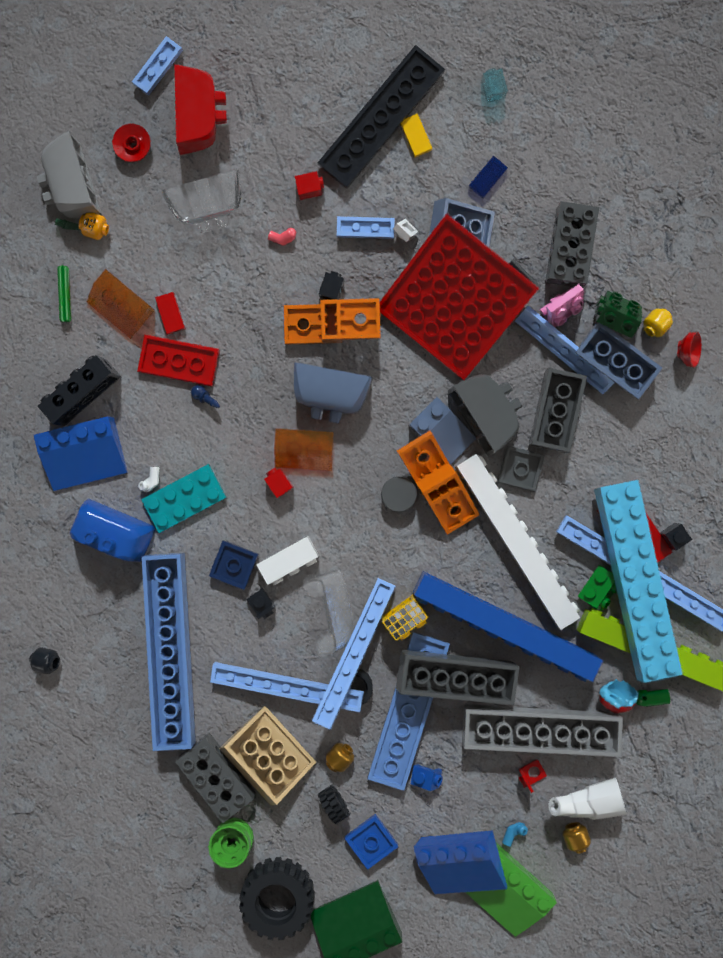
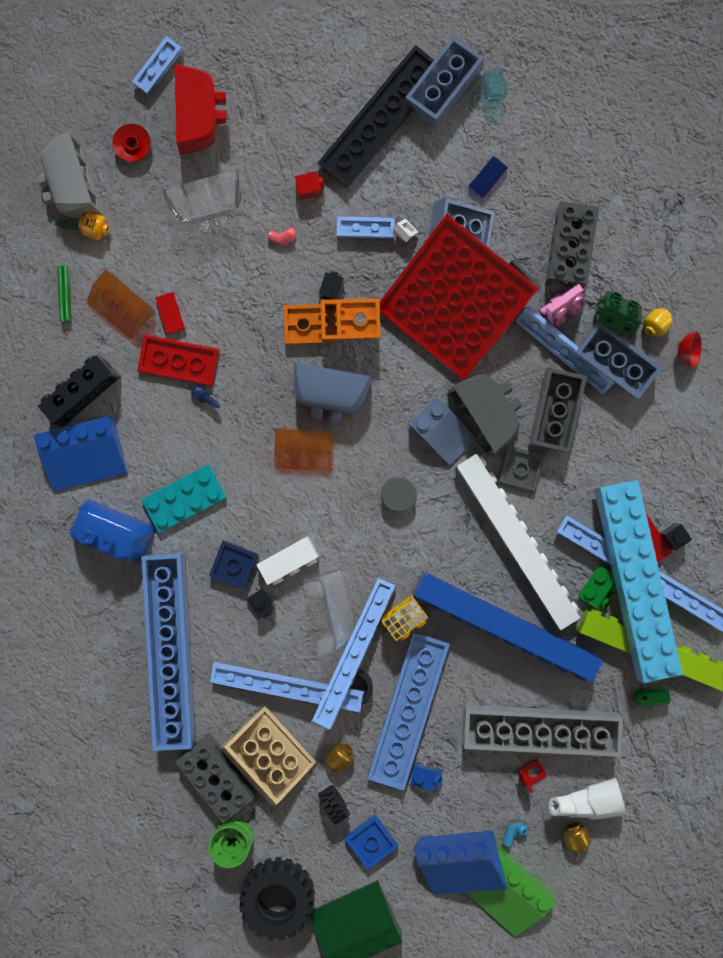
(44, 660): black head -> none
(151, 482): white arm -> none
(278, 482): red brick -> none
(416, 135): yellow tile -> none
(438, 482): orange bracket -> none
(445, 82): none -> sand blue slope
(457, 677): dark grey brick -> none
(618, 696): medium azure hair -> none

